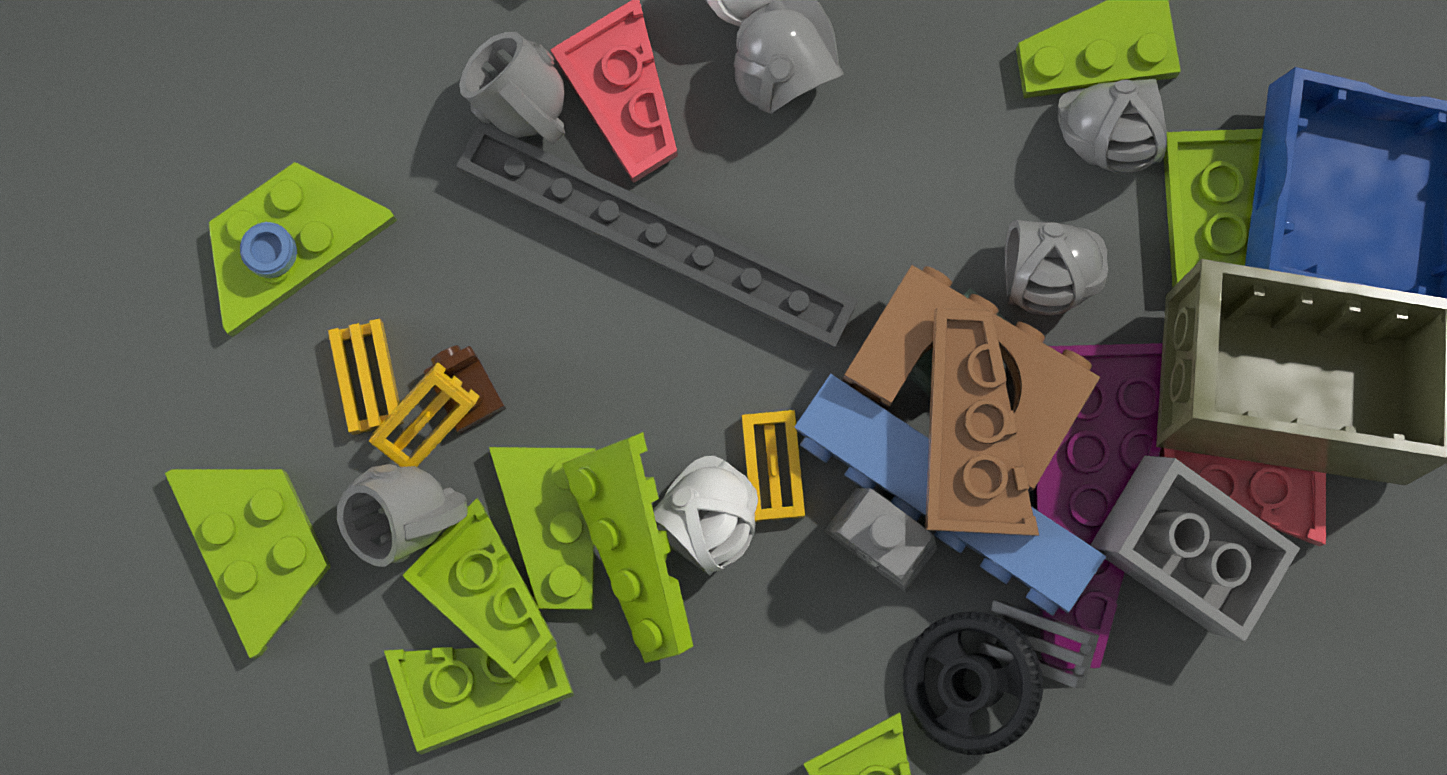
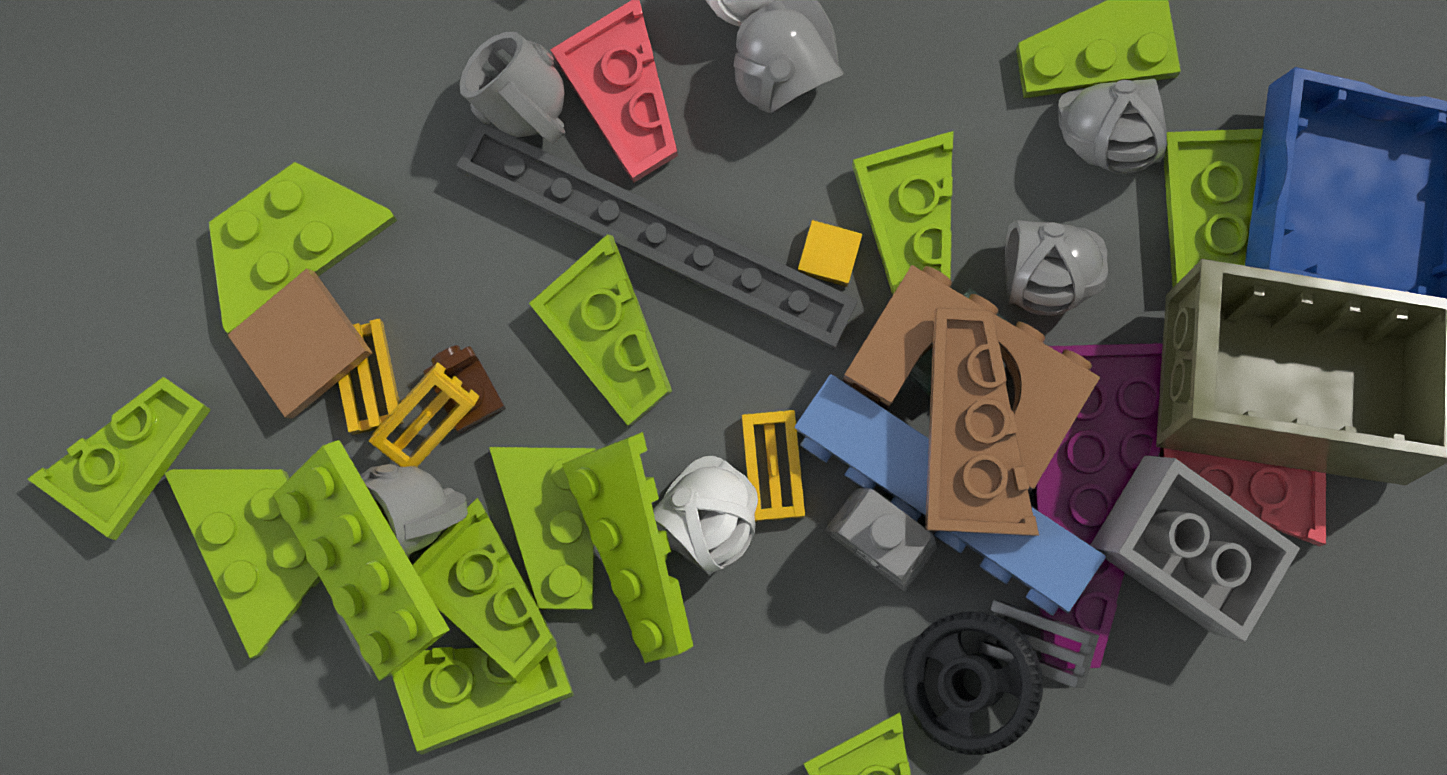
(122, 463): none -> lime wing
(268, 250): medium blue tile -> none
(299, 343): none -> medium nougat tile
(360, 560): none -> lime plate
(605, 331): none -> lime wing
(829, 253): none -> yellow tile
(910, 204): none -> lime wing

